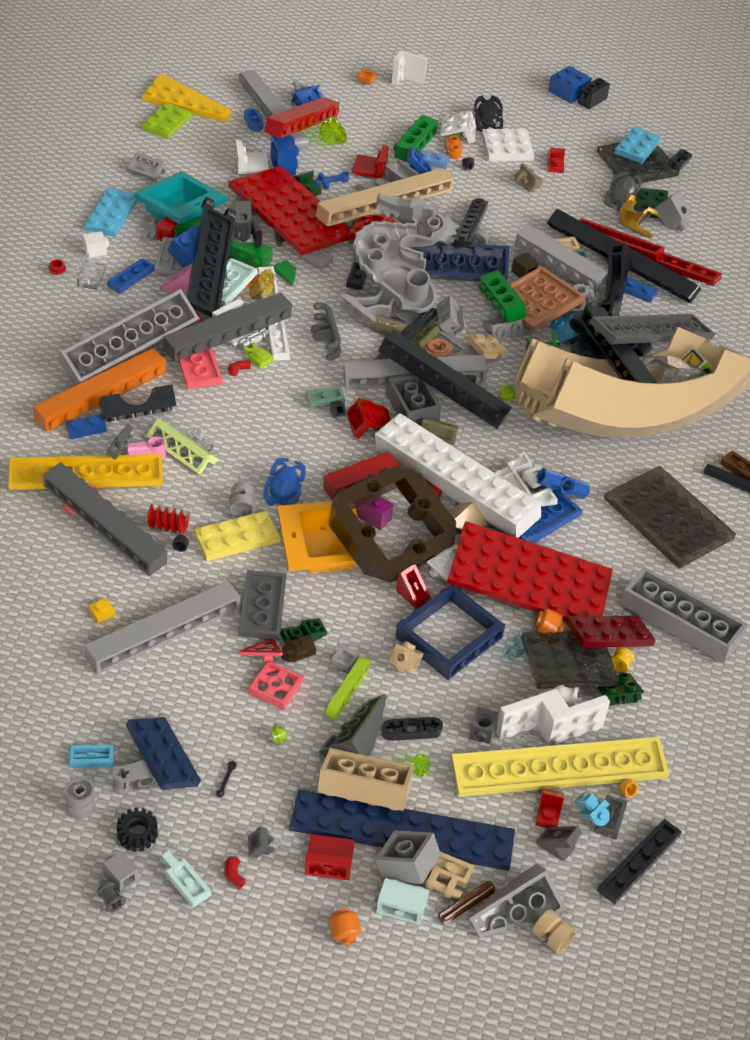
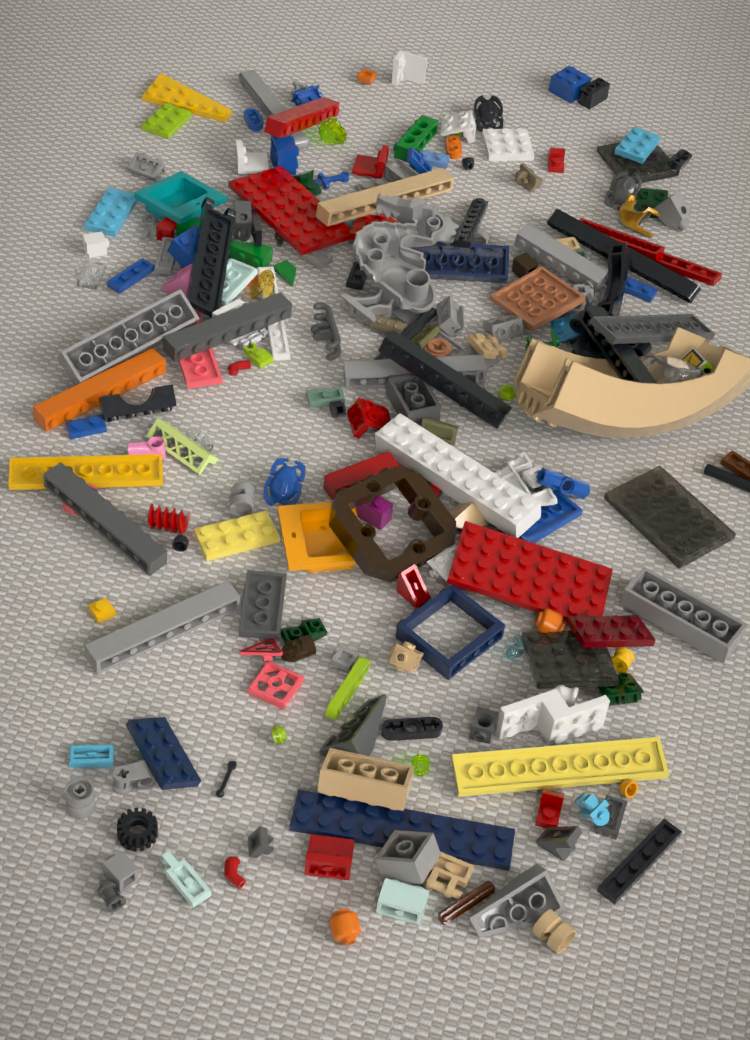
(57, 267): red plate -> none
(119, 442): dark grey hinge -> none
(502, 296): green brick -> none

